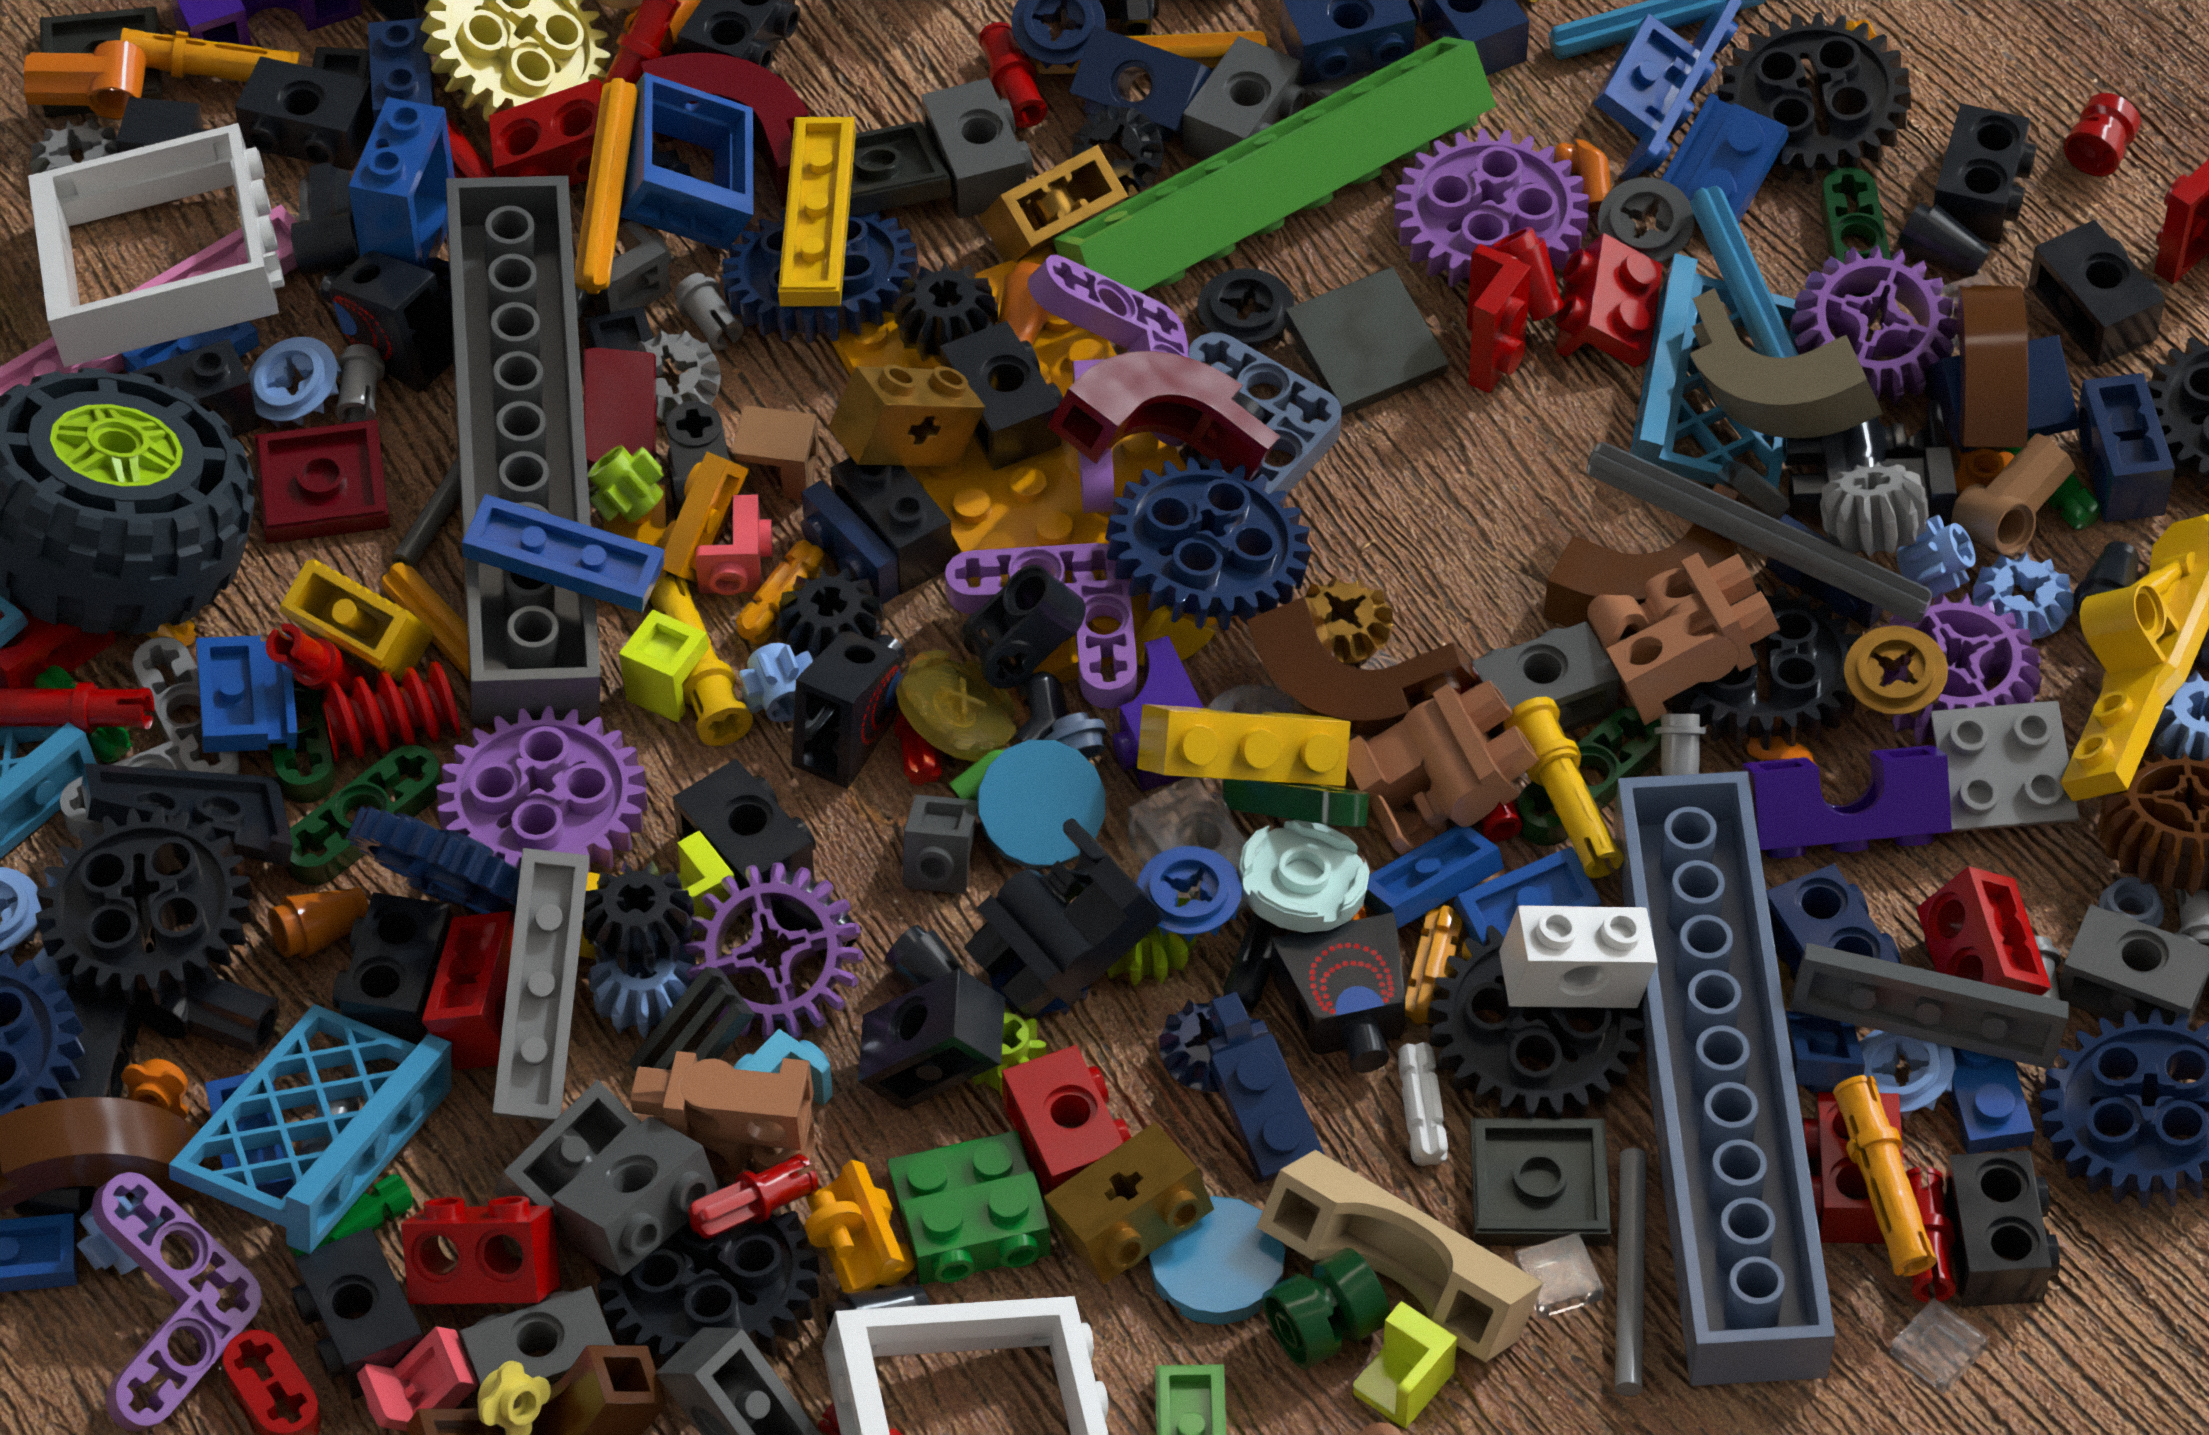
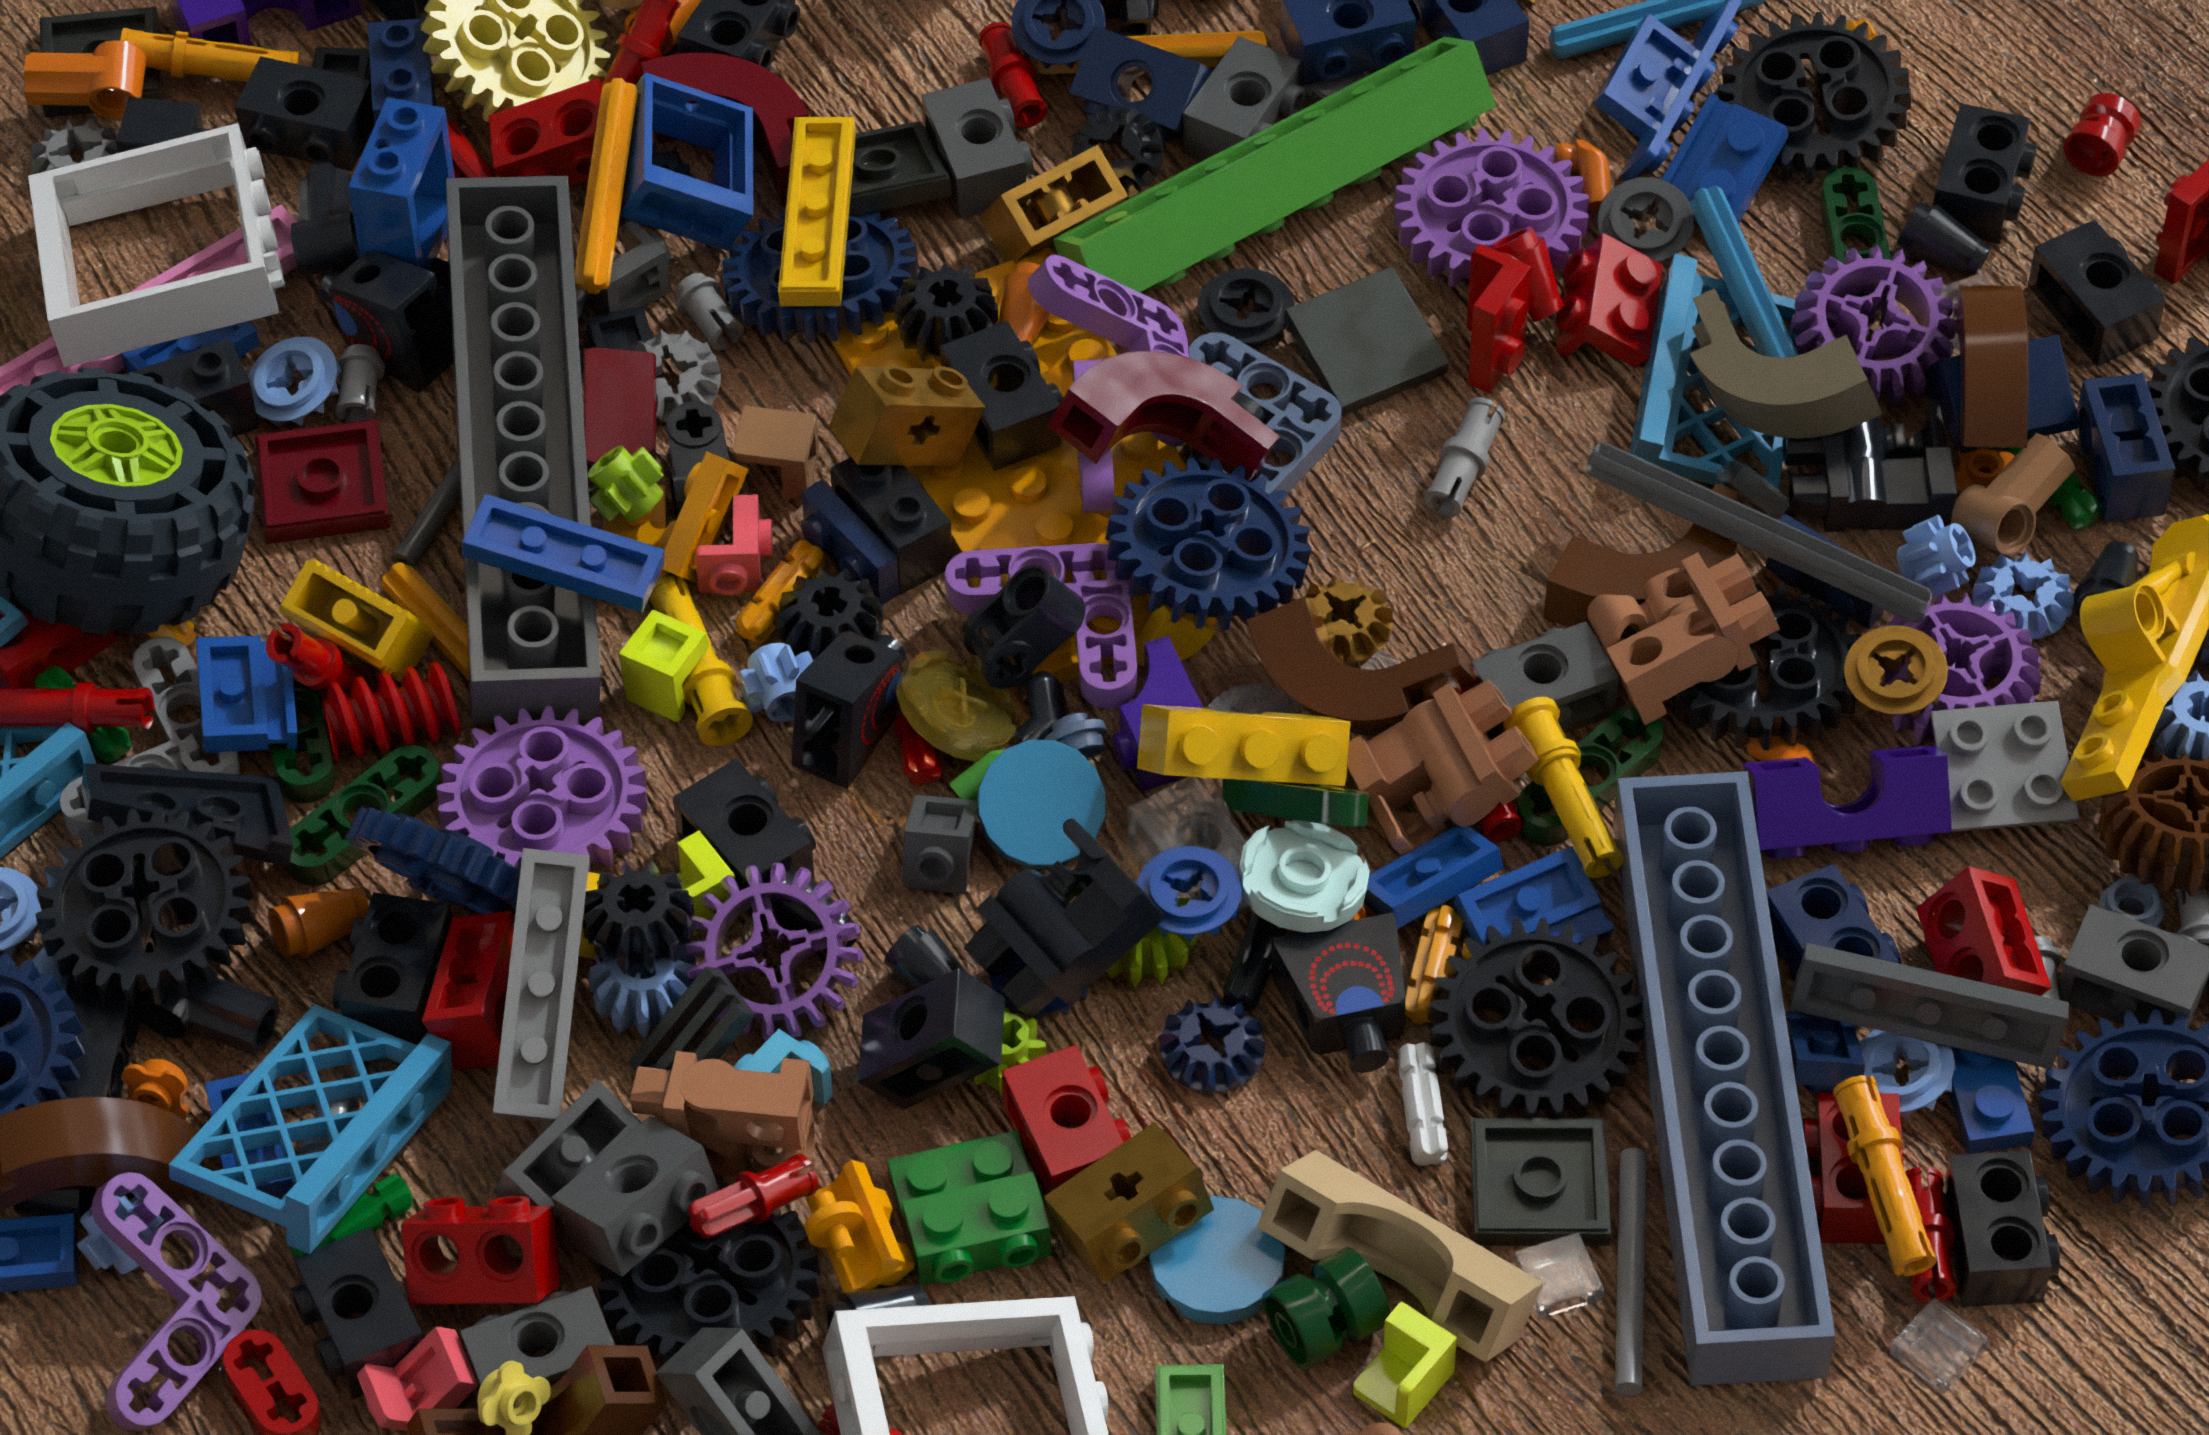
(1258, 1090): dark blue hinge -> none
(1464, 457): none -> light grey pin
(1578, 956): white brick -> none
(1680, 743): light grey pin -> none
(1874, 508): light grey gear -> none

